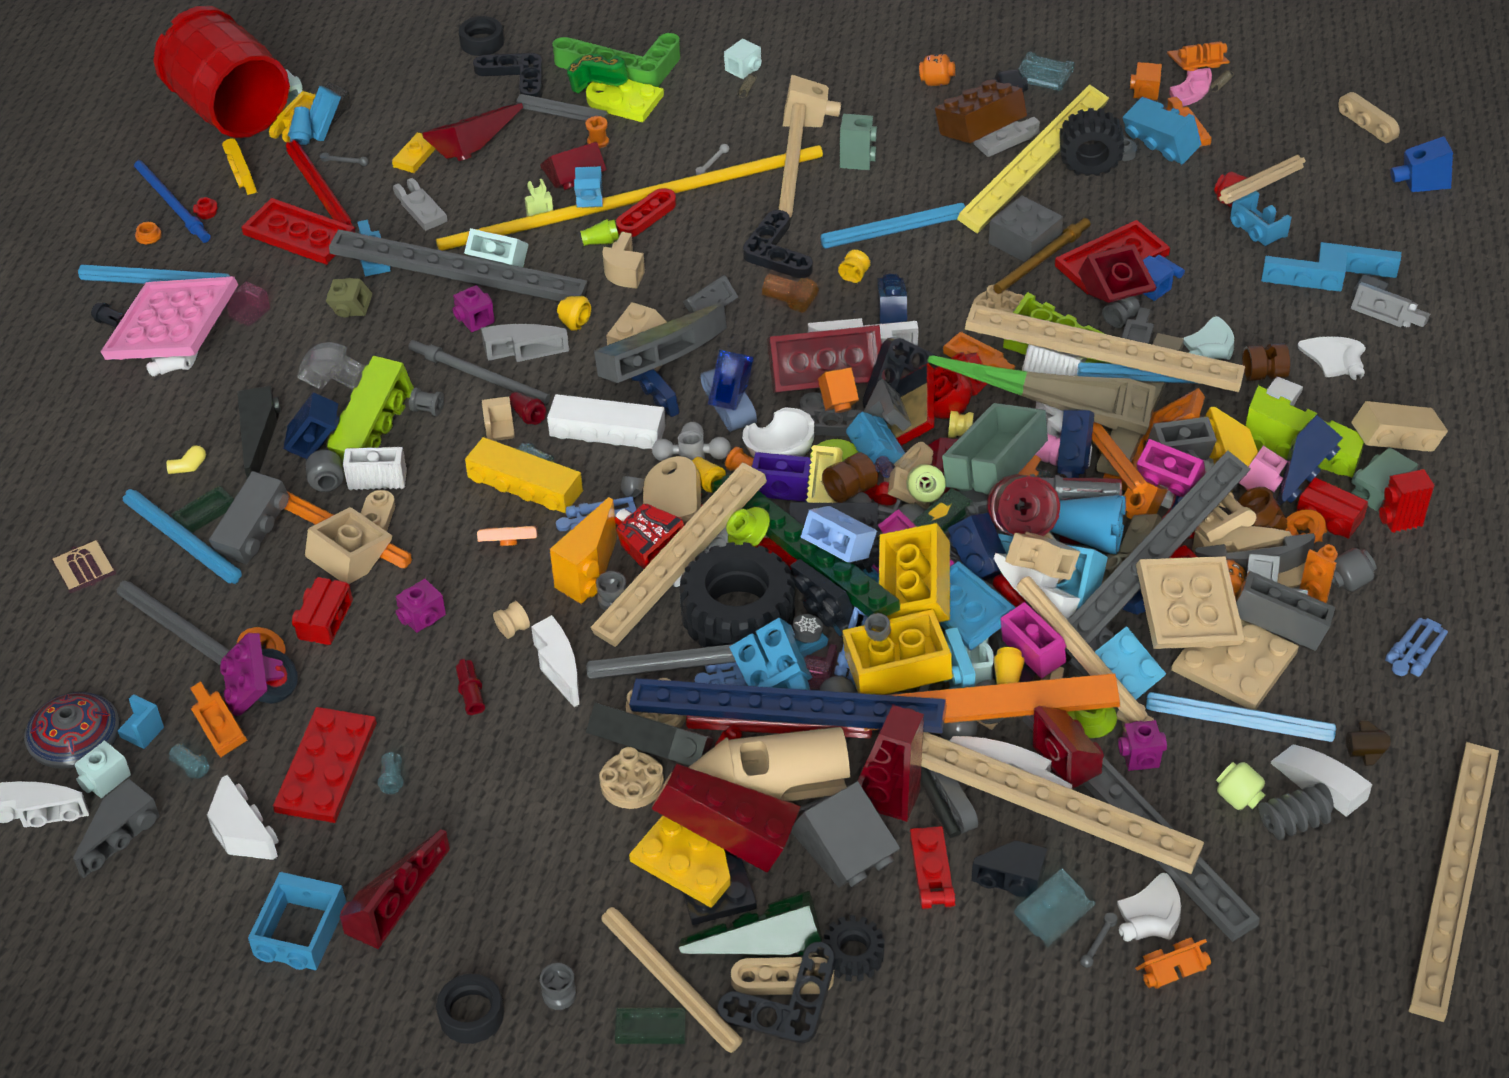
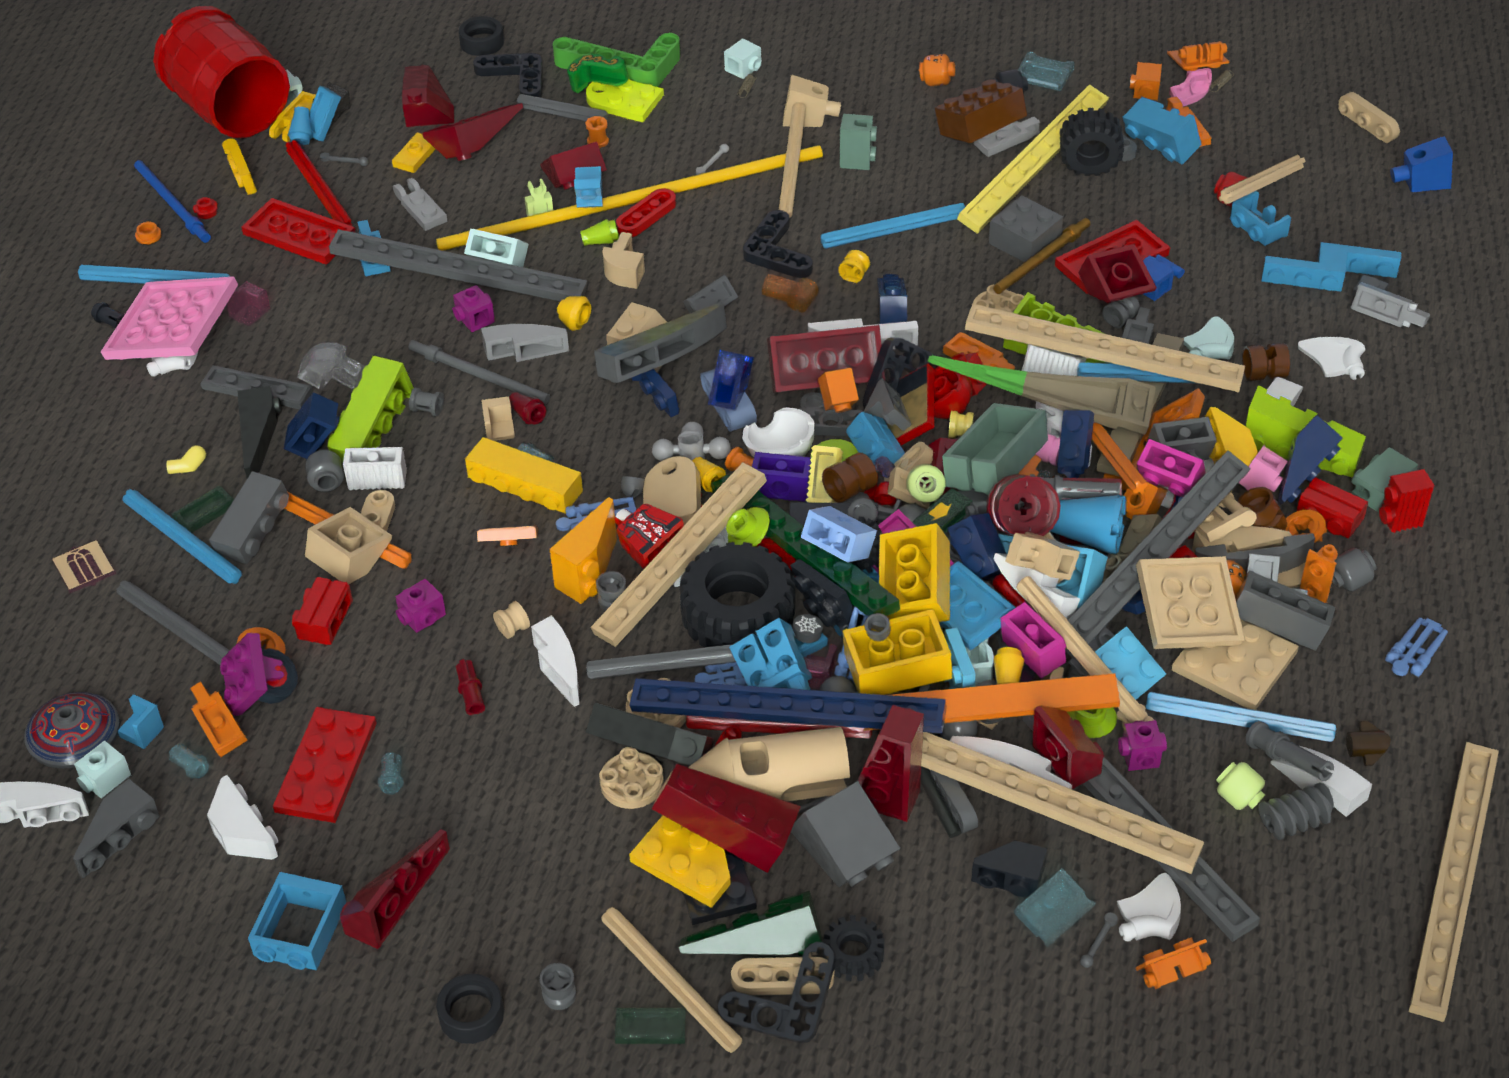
(230, 381): none -> dark grey tile
(349, 297): olive brick -> none
(424, 98): none -> dark red wedge
(606, 421): white brick -> none
(863, 508): none -> dark grey tile
(932, 867): red plate -> none
(1278, 746): none -> dark grey pin
(1399, 426): tan brick -> none

